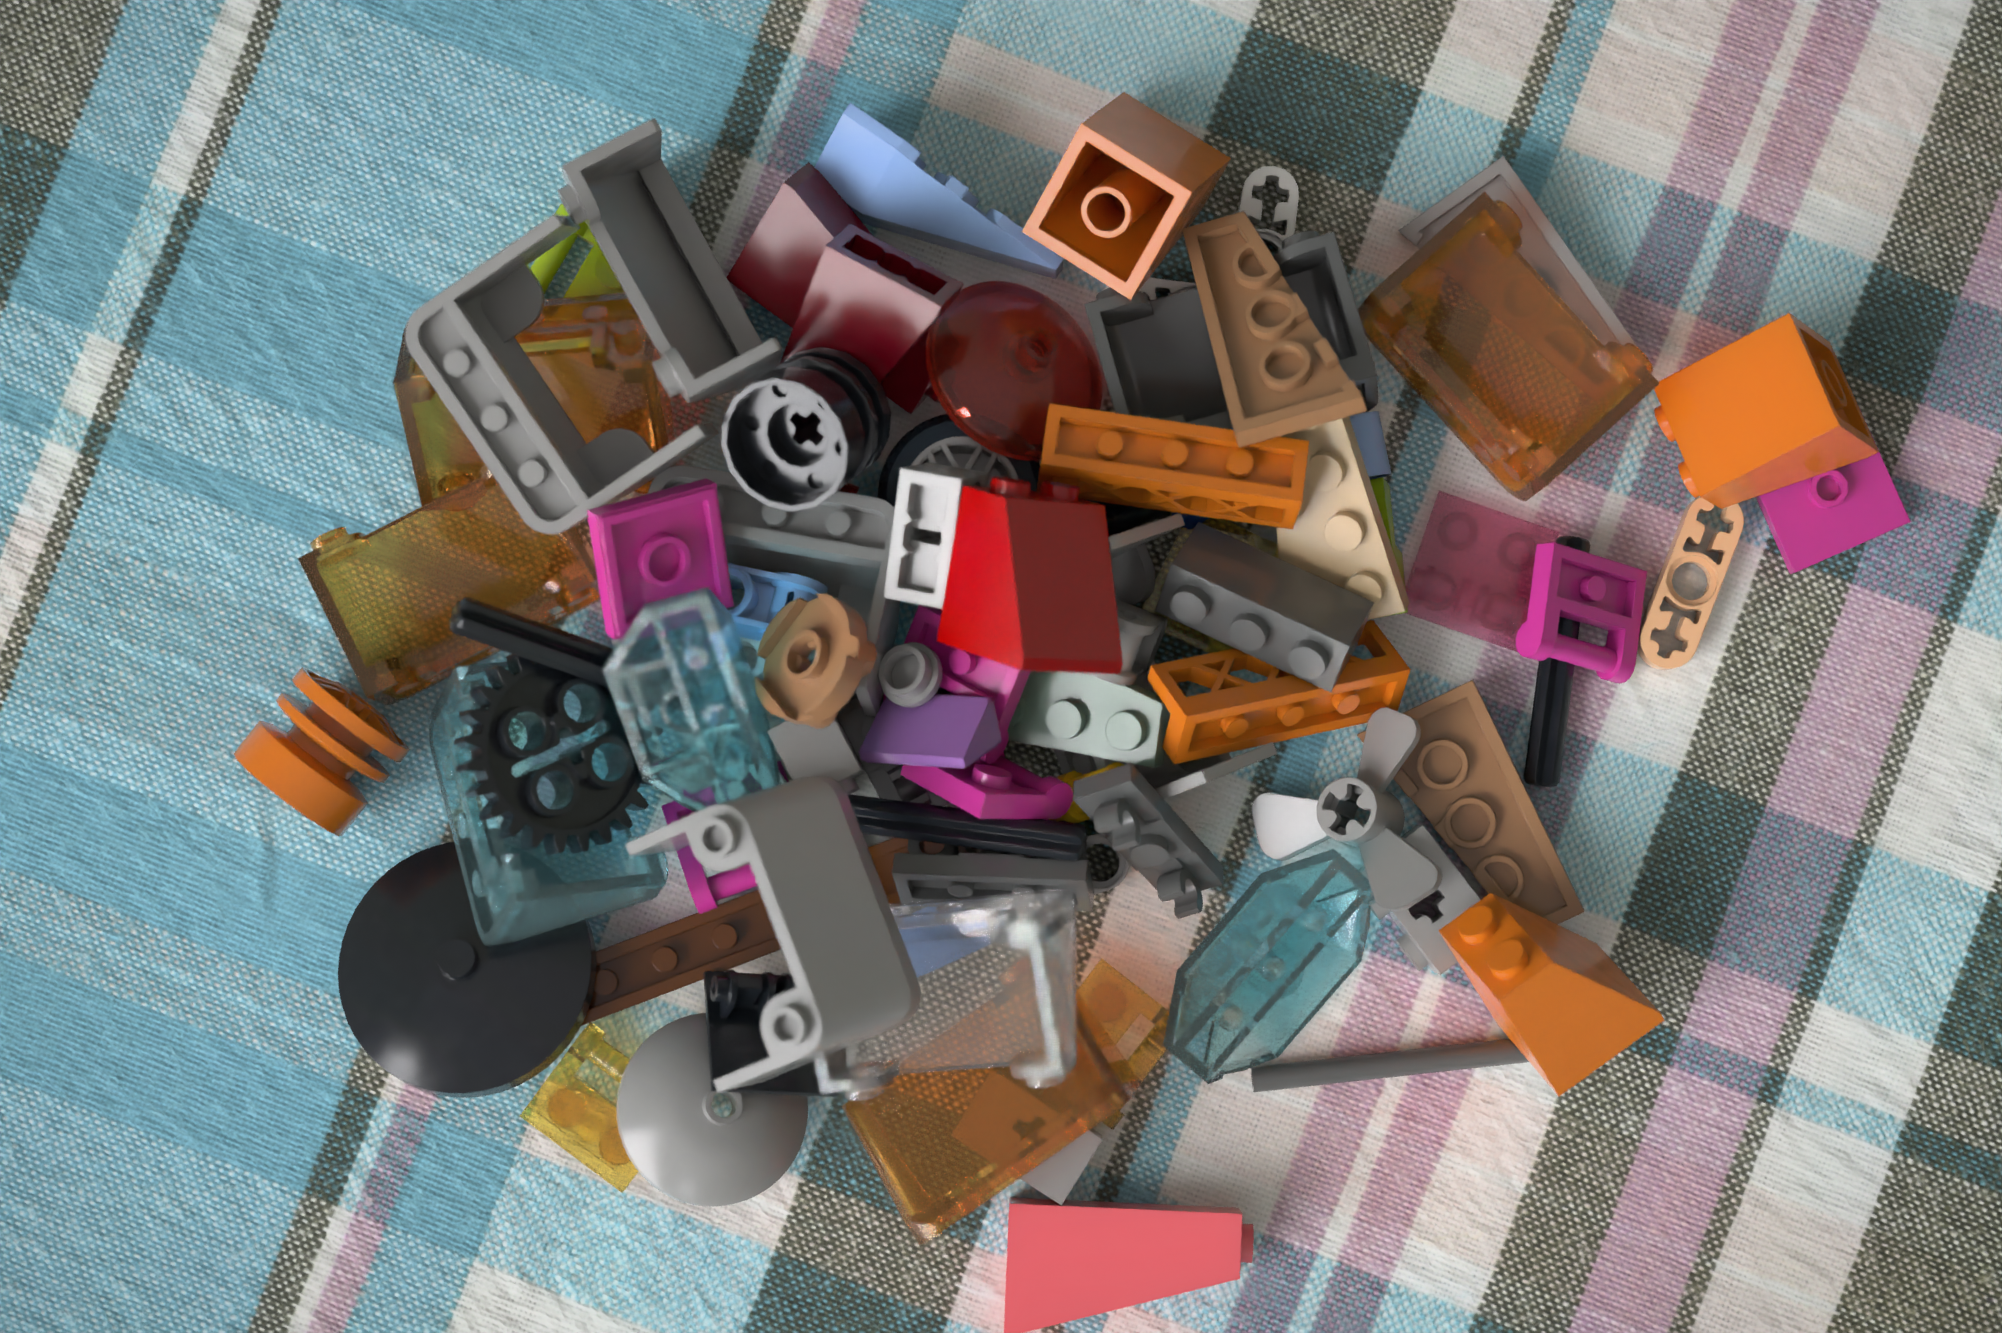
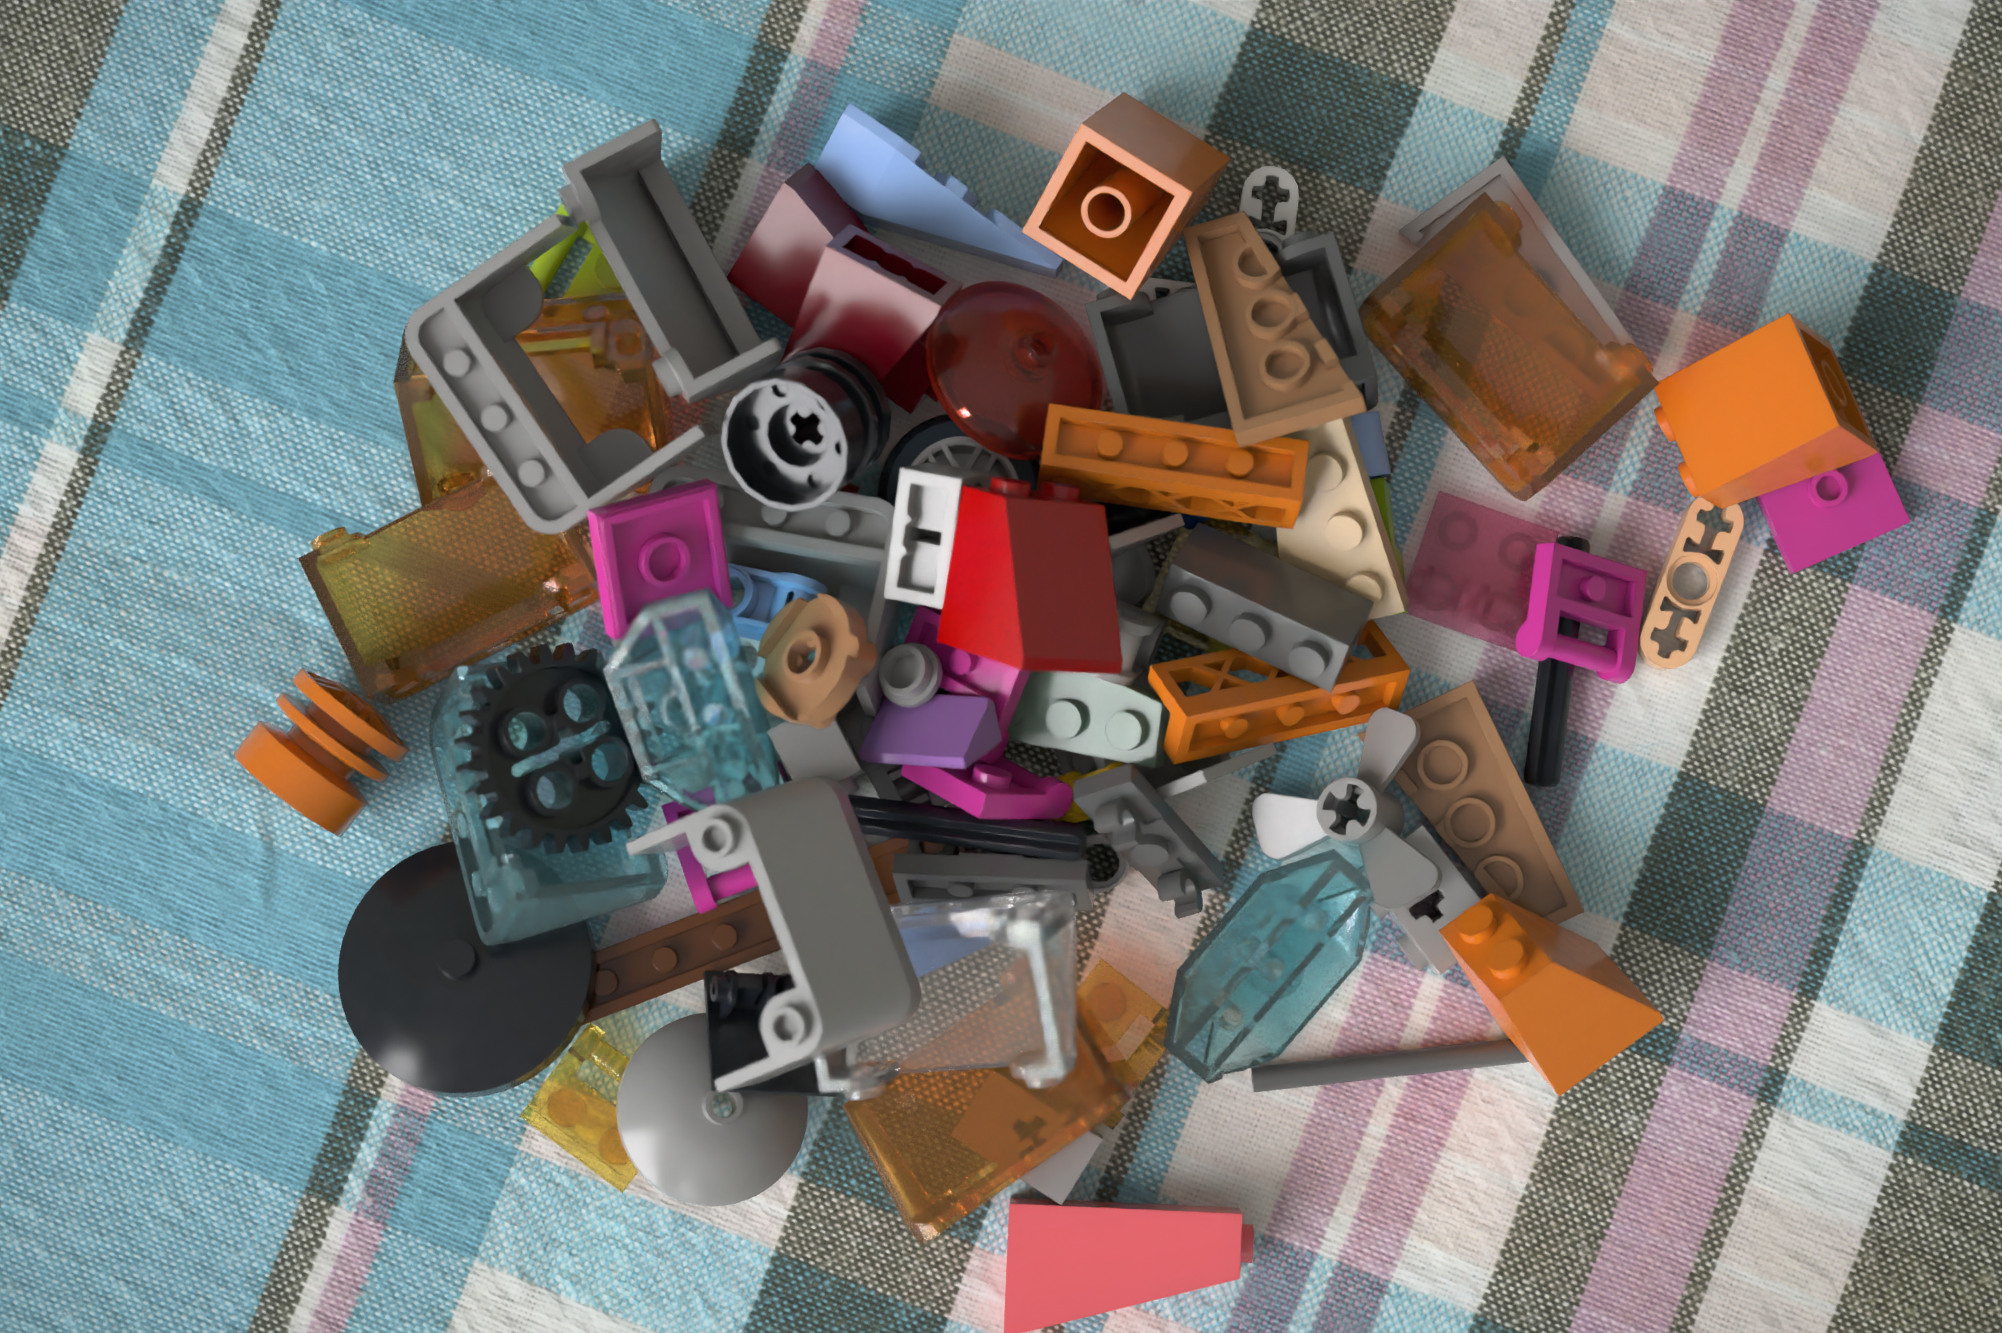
(530, 639): black axle -> none

